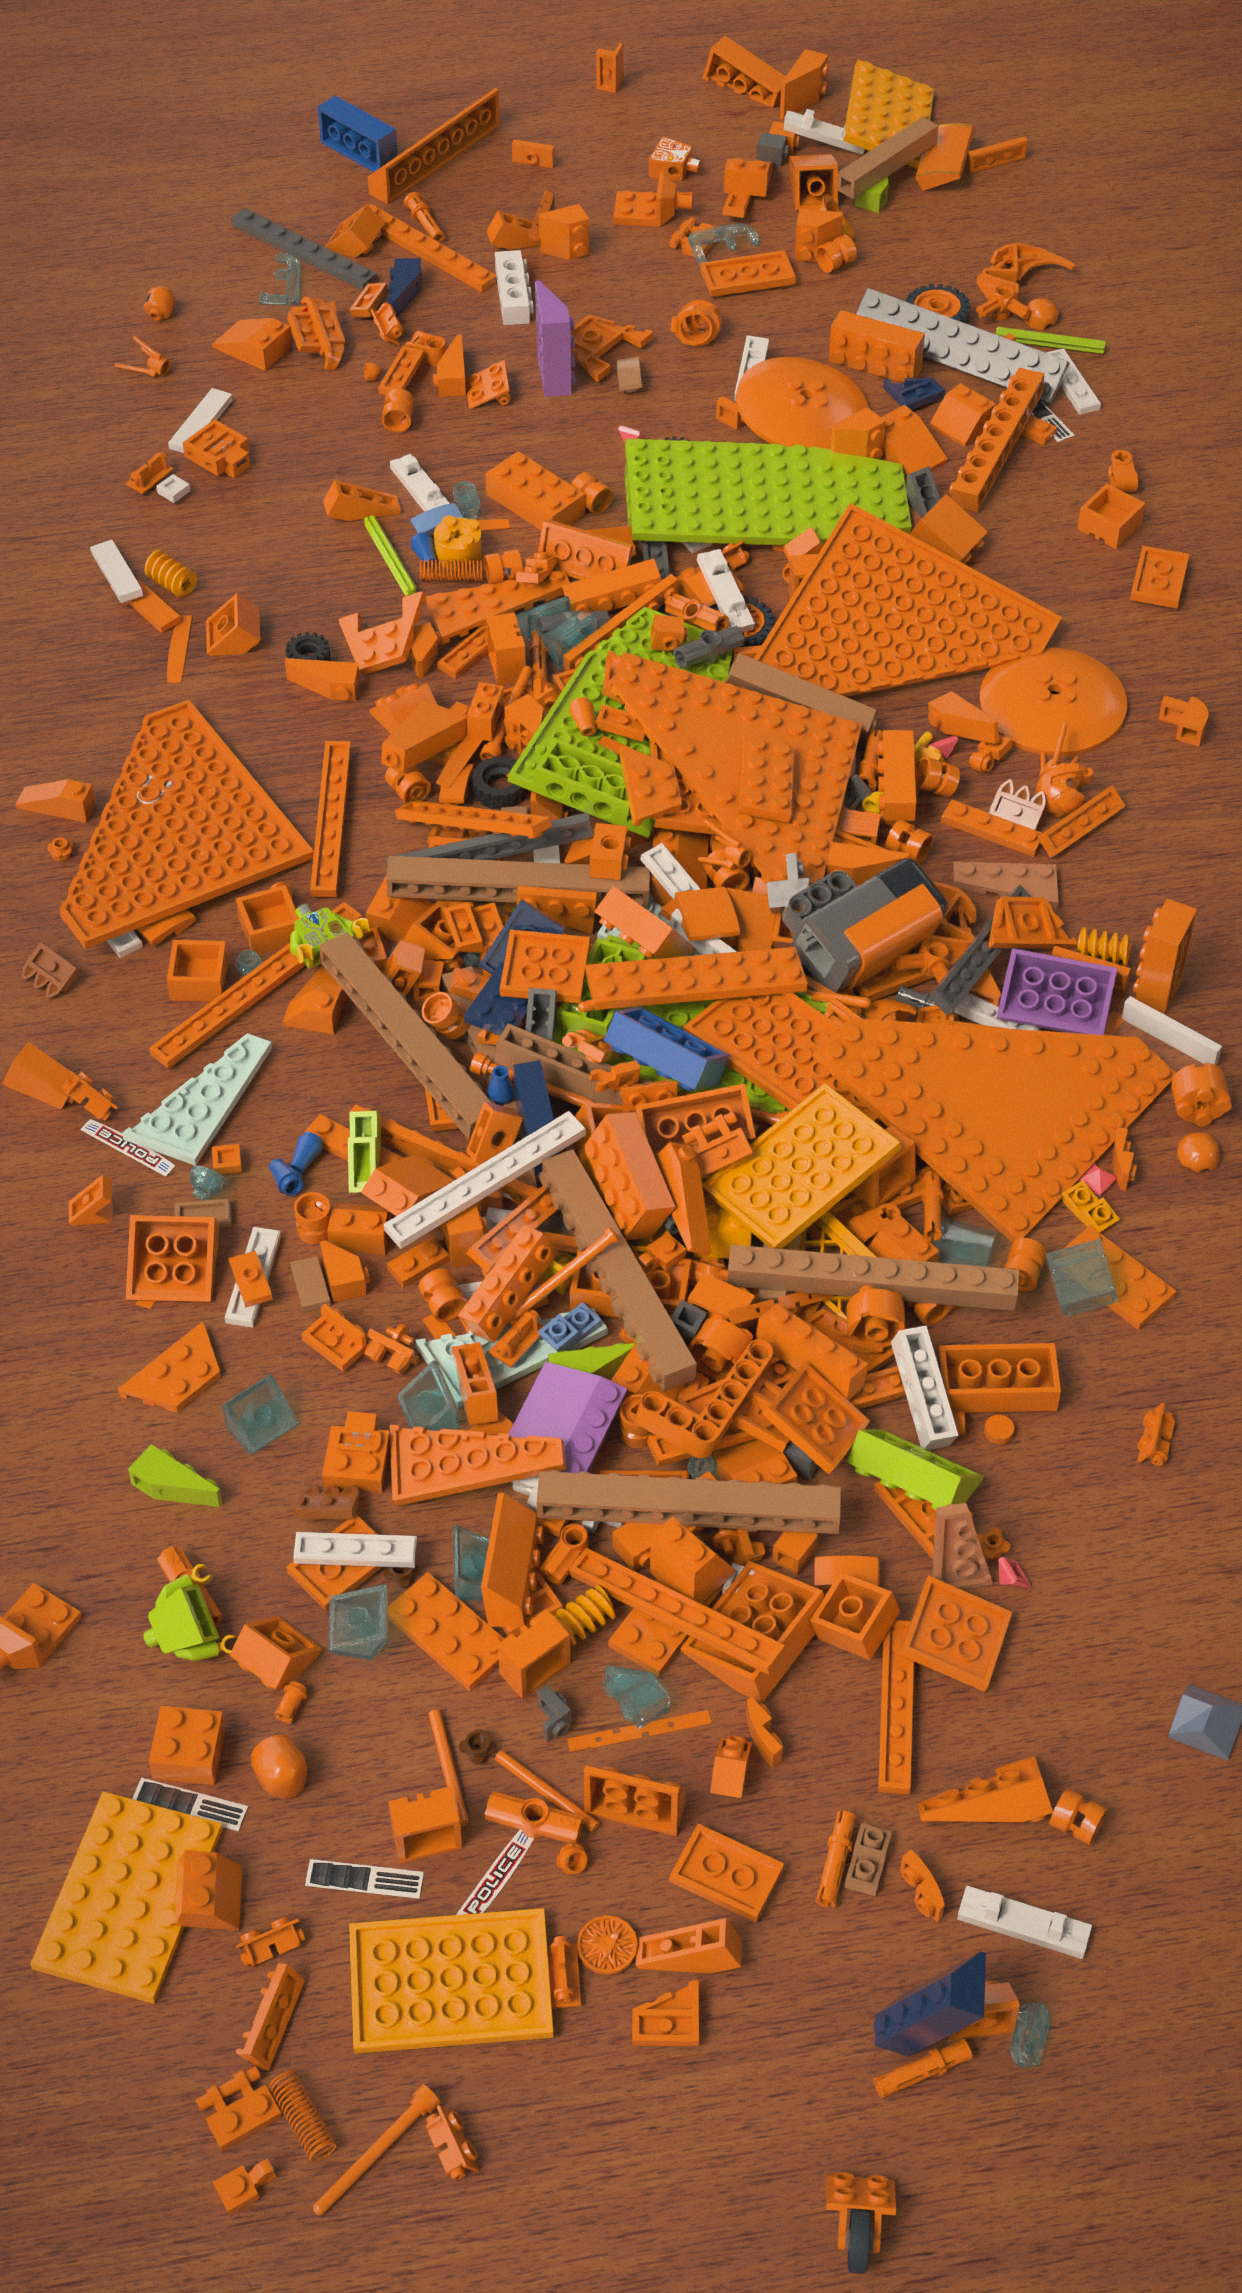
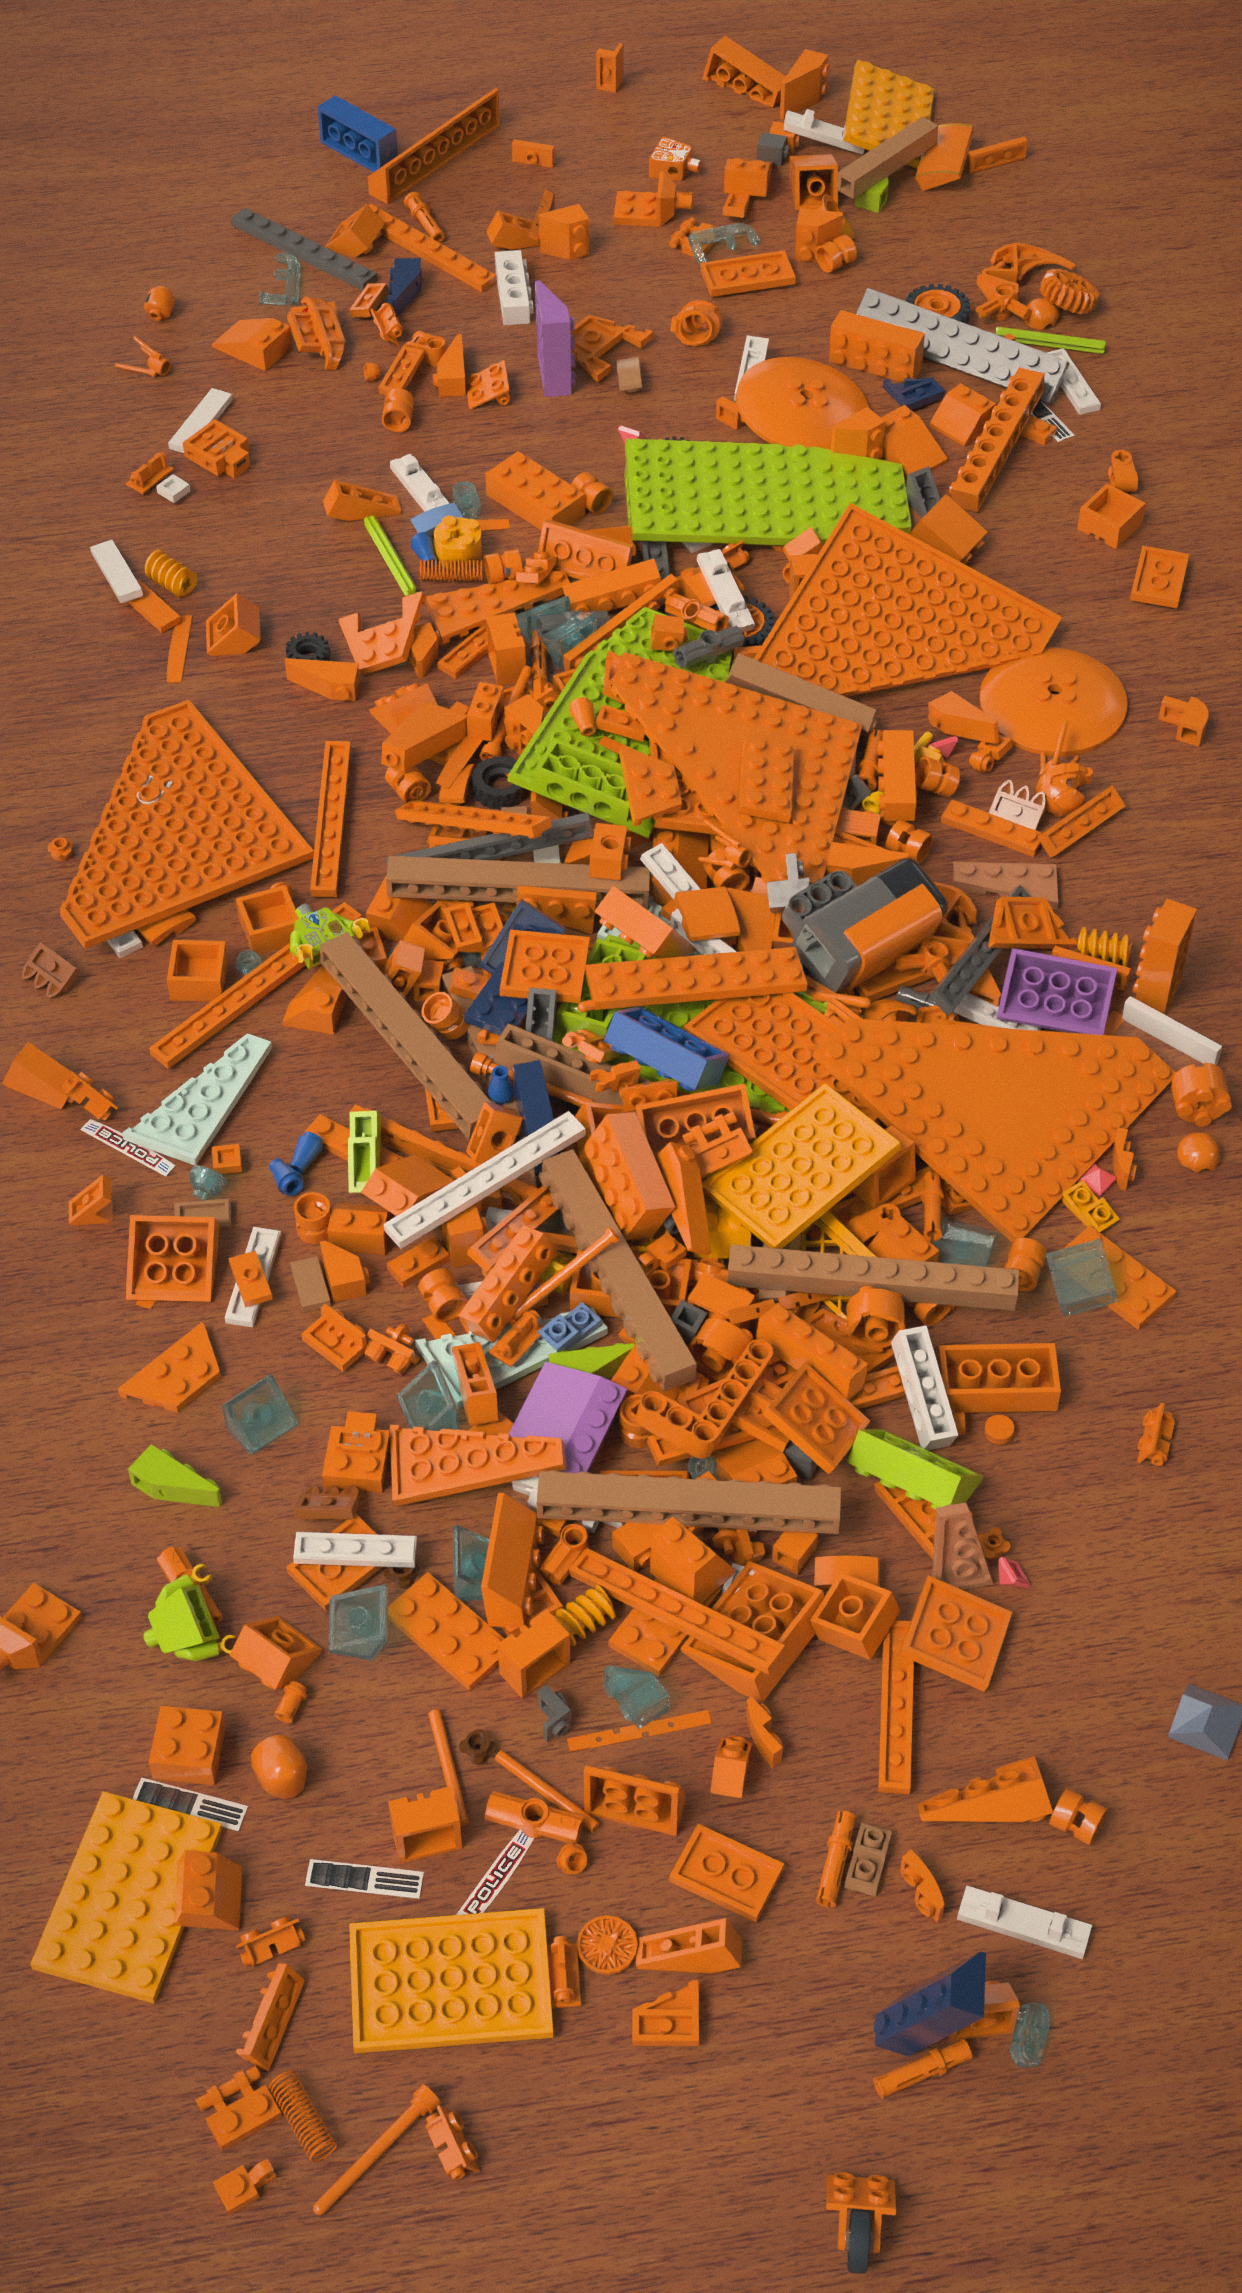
(61, 799): orange slope -> none
(1069, 291): none -> orange gear

